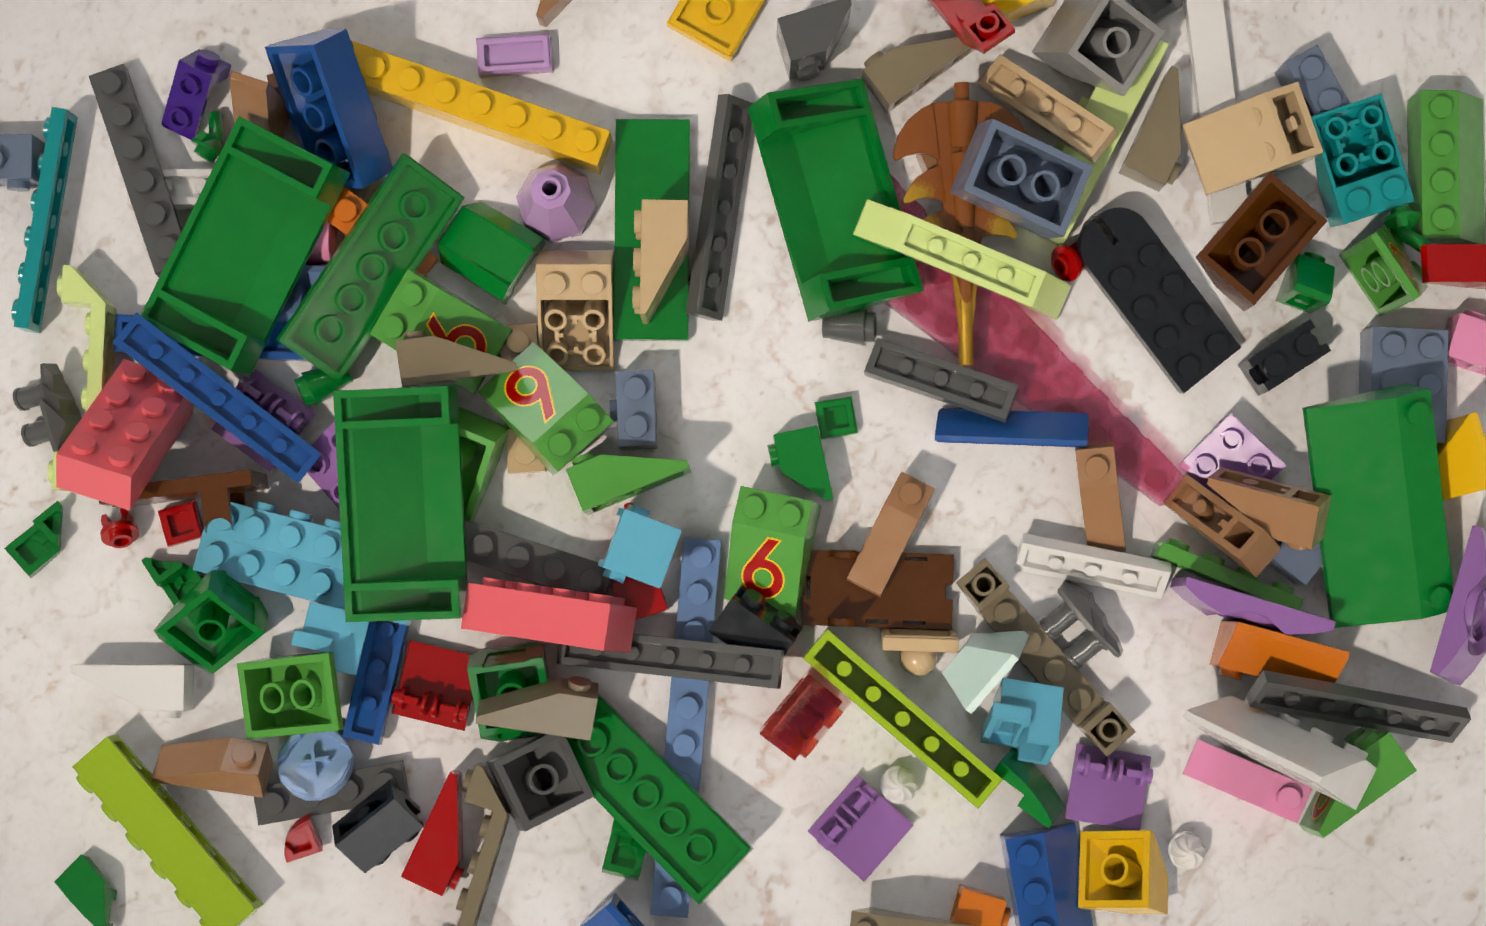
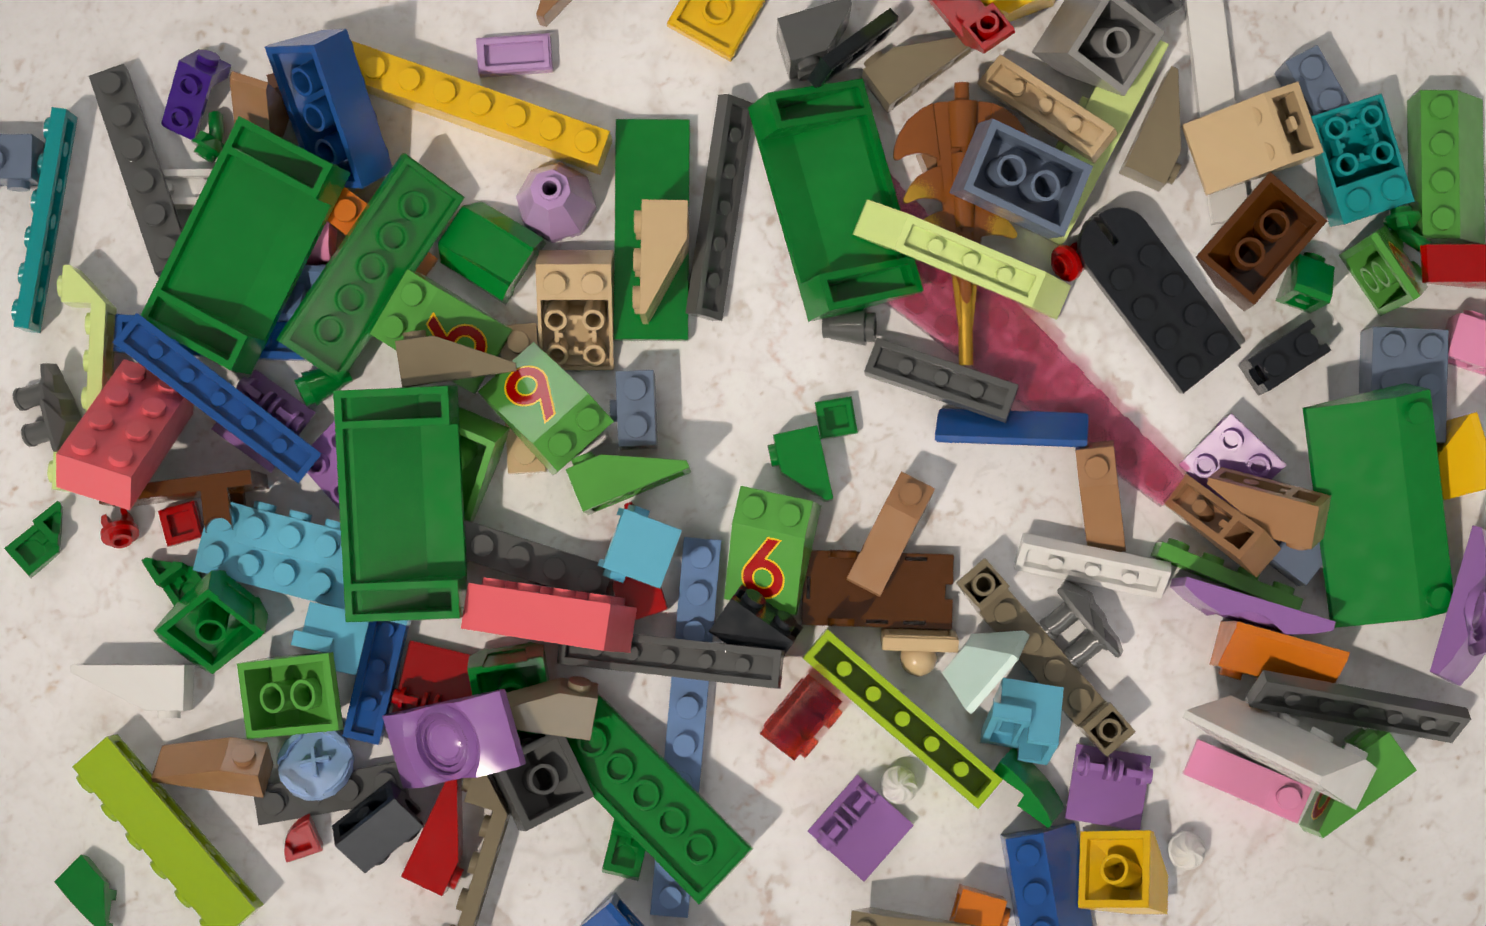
(454, 739): none -> medium lavender slope
(853, 48): none -> black tile

